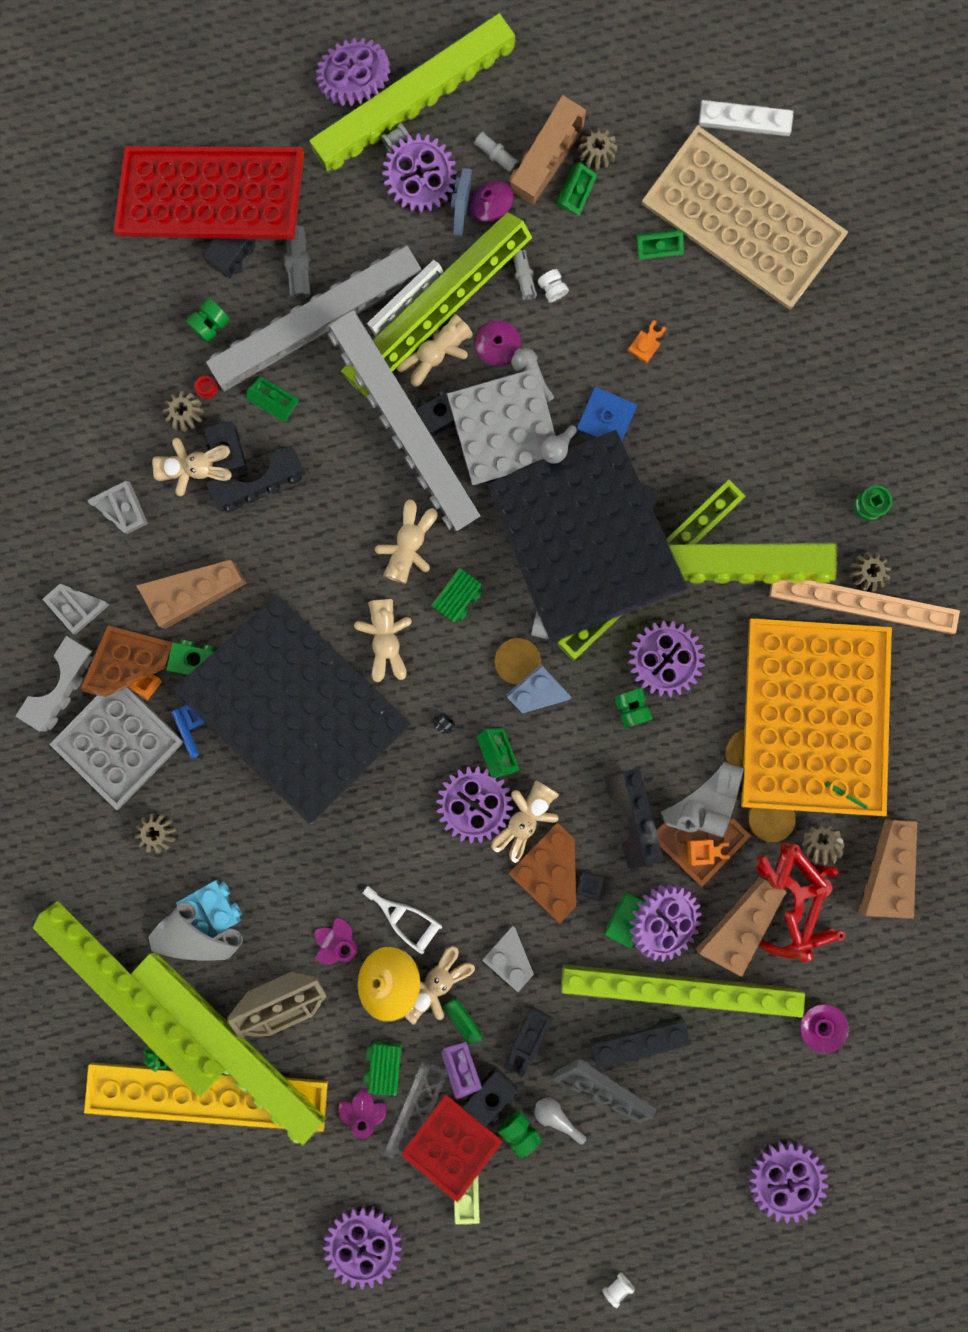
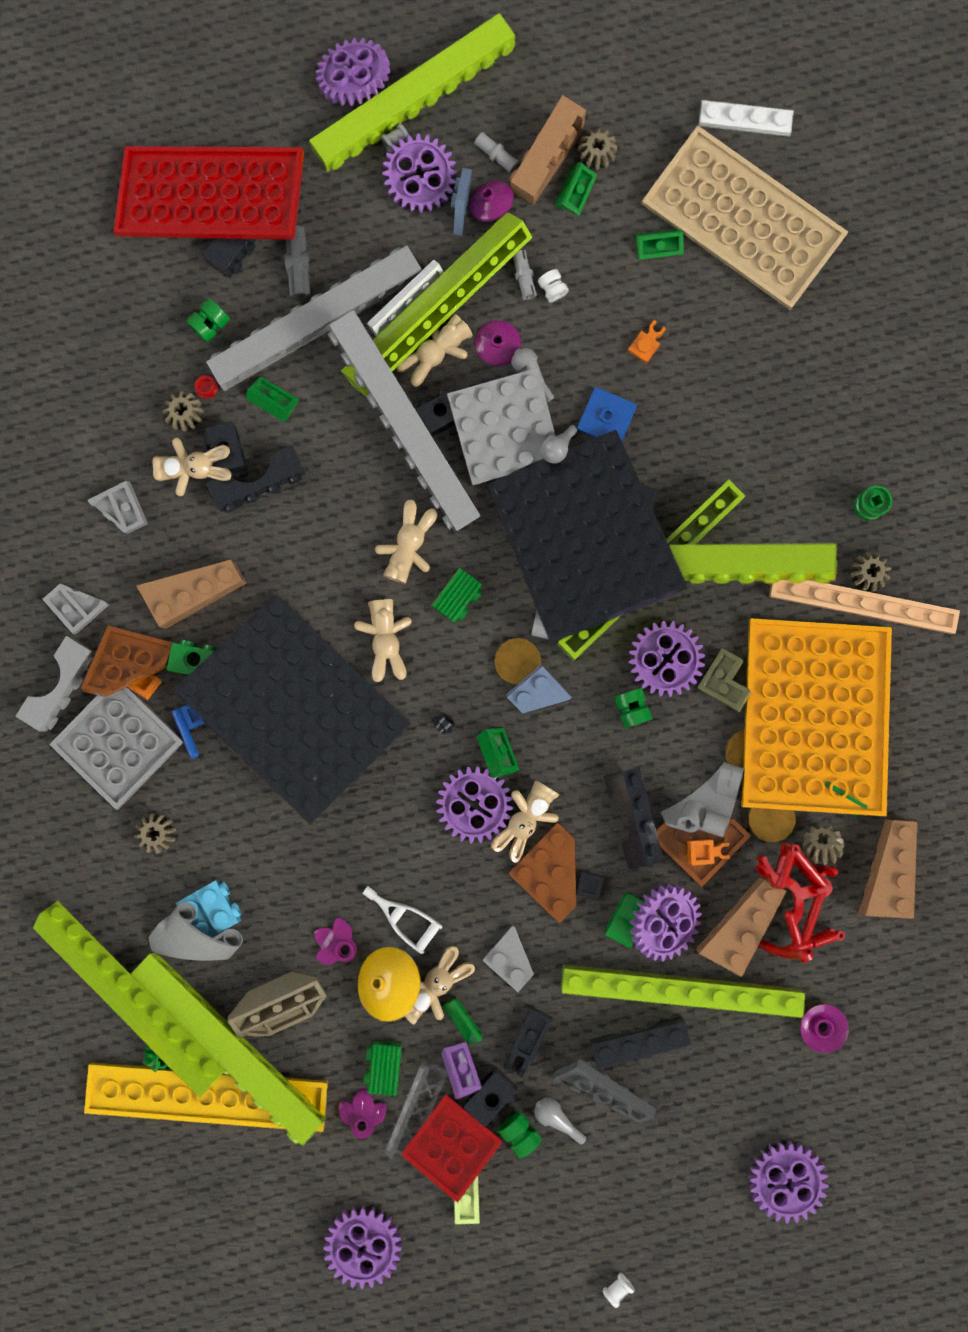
(719, 681): none -> olive plate

